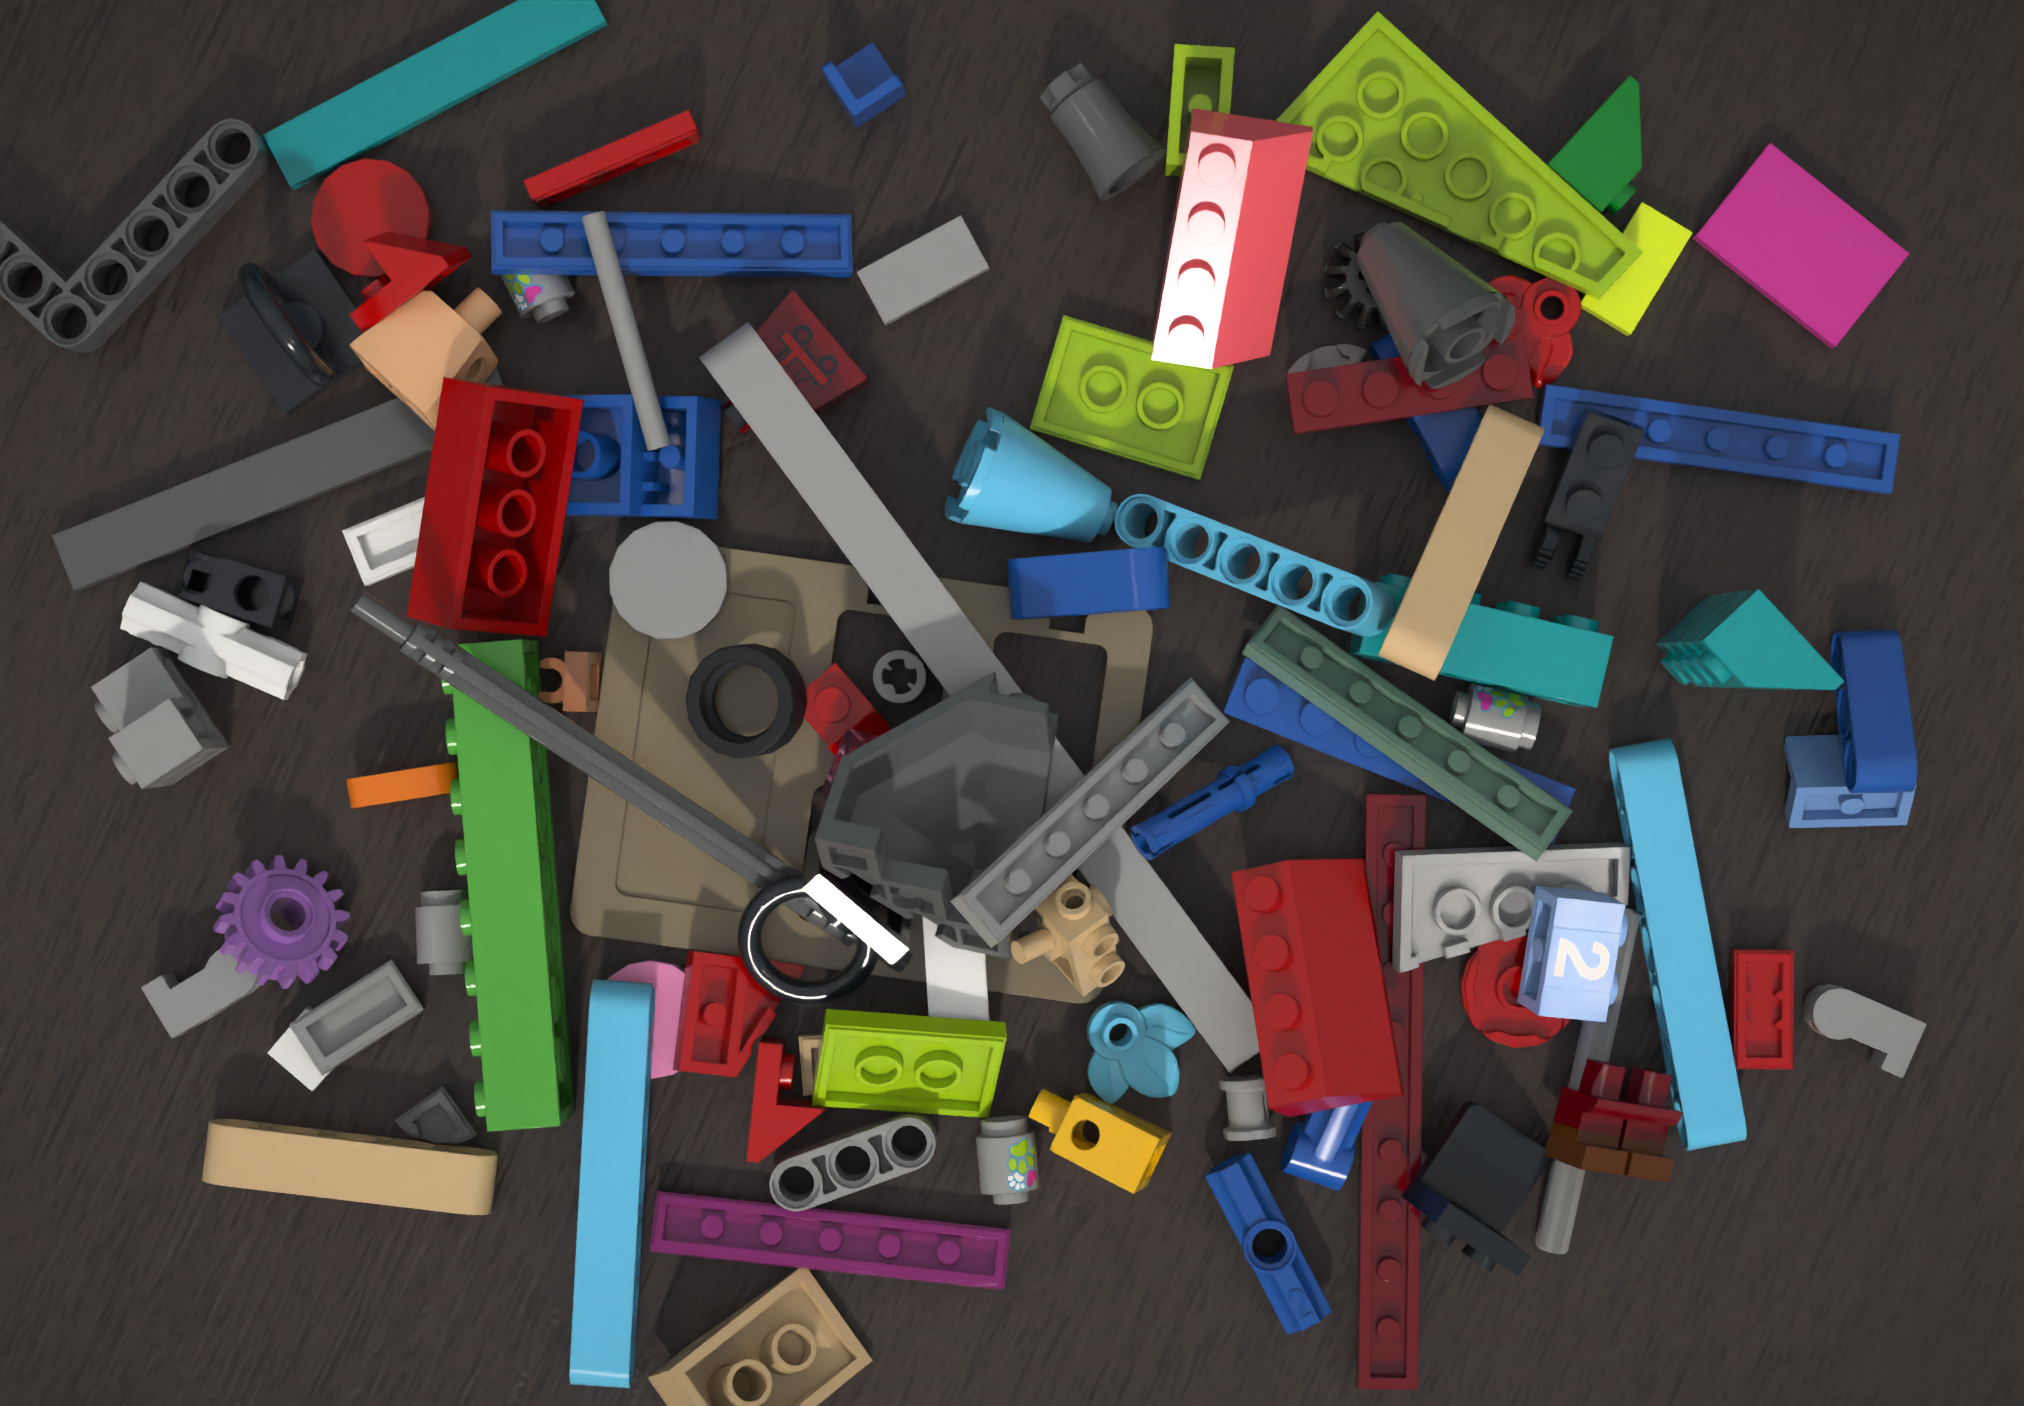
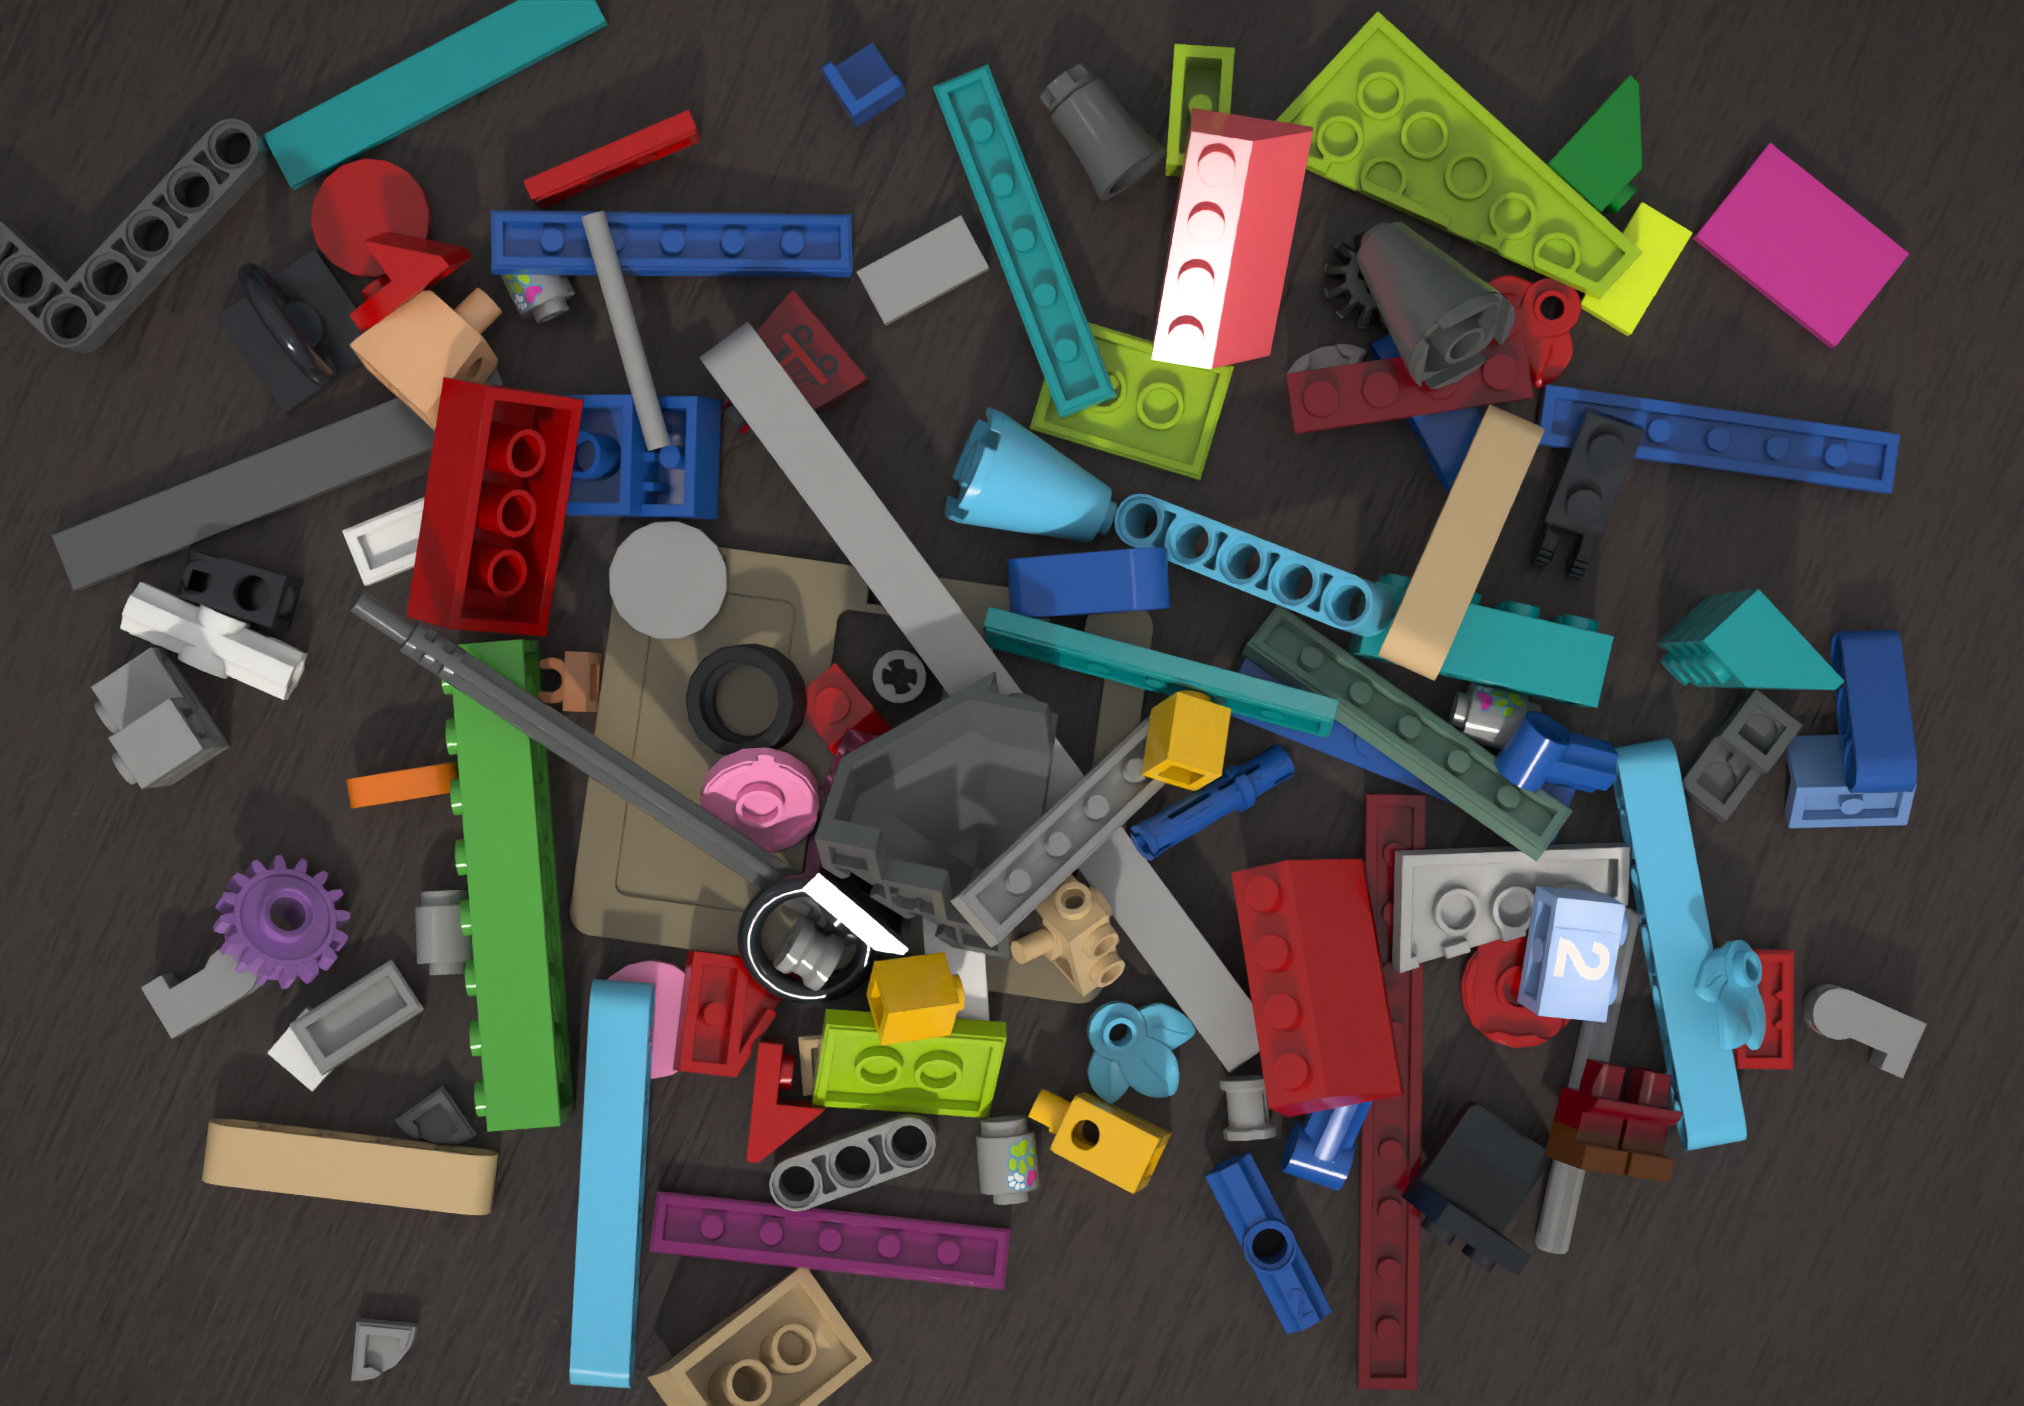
(380, 1346): none -> light grey tile
(763, 796): none -> bright pink tile
(809, 953): none -> light grey wheel
(914, 998): none -> yellow brick
(1024, 241): none -> teal tile
(1158, 671): none -> teal tile
(1186, 740): none -> yellow brick
(1546, 752): none -> blue piece
(1731, 981): none -> medium azure plate
(1738, 755): none -> dark grey slope

